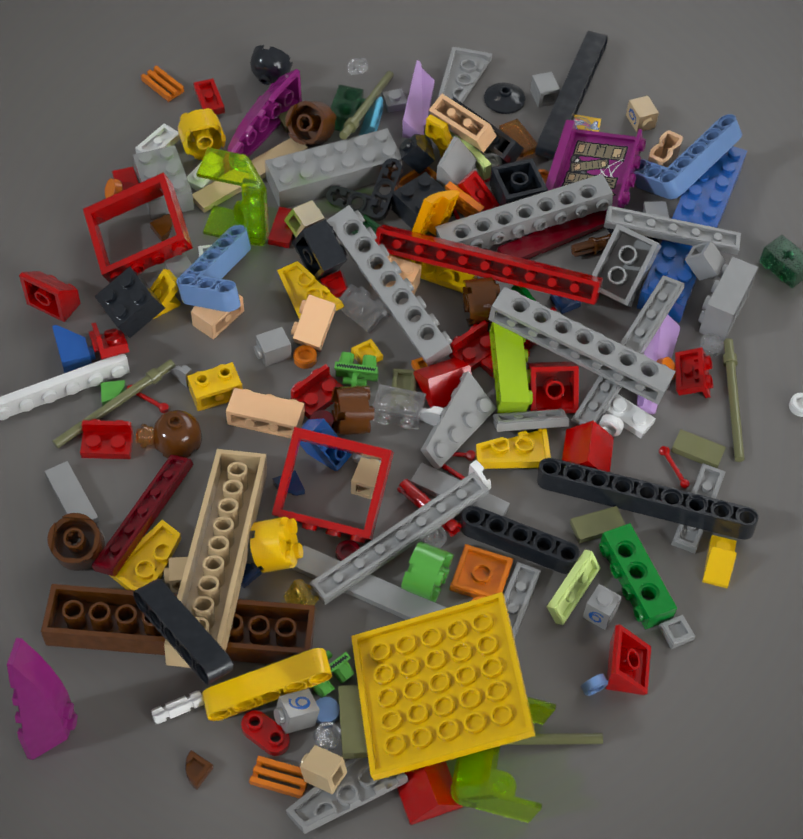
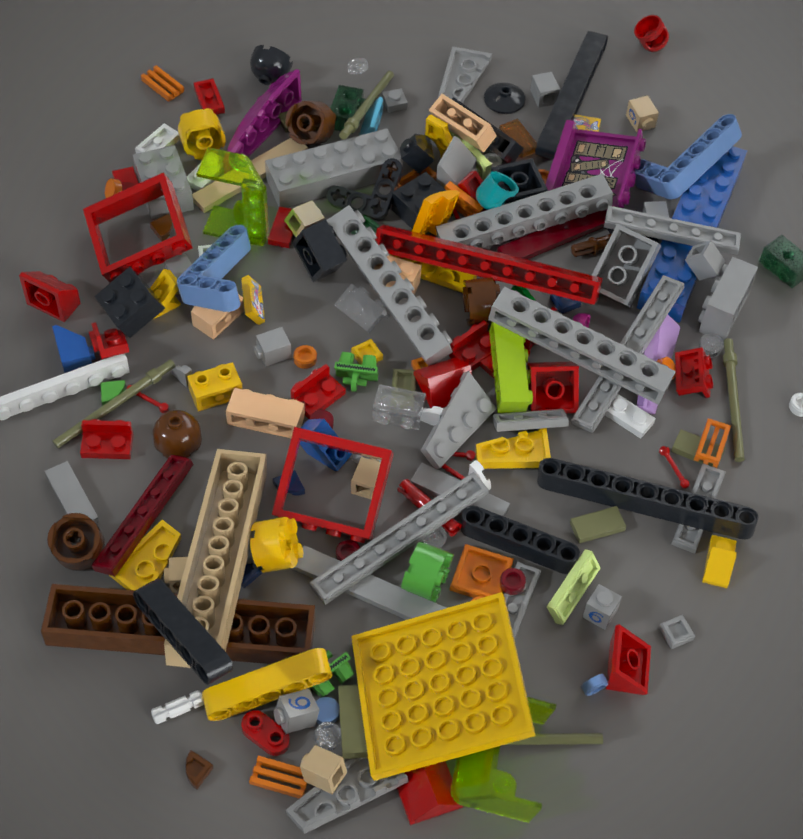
(41, 701): magenta wedge -> none
(145, 435): clear orange plate -> none
(253, 300): none -> yellow tile
(300, 593): clear yellow tile -> none
(301, 283): yellow wing -> none
(314, 322): light nougat brick -> none
(335, 283): red plate -> none
(352, 410): reddish brown brick -> none
(418, 102): lavender wedge -> none
(493, 196): none -> teal helmet
(512, 581): none -> dark red tile
(583, 318): none -> dark pink hinge
(588, 446): red slope -> none
(612, 424): white tile -> none
(625, 541): green brick -> none
(651, 33): none -> red helmet
(667, 150): light nougat brick -> none
(707, 458): none -> orange tile

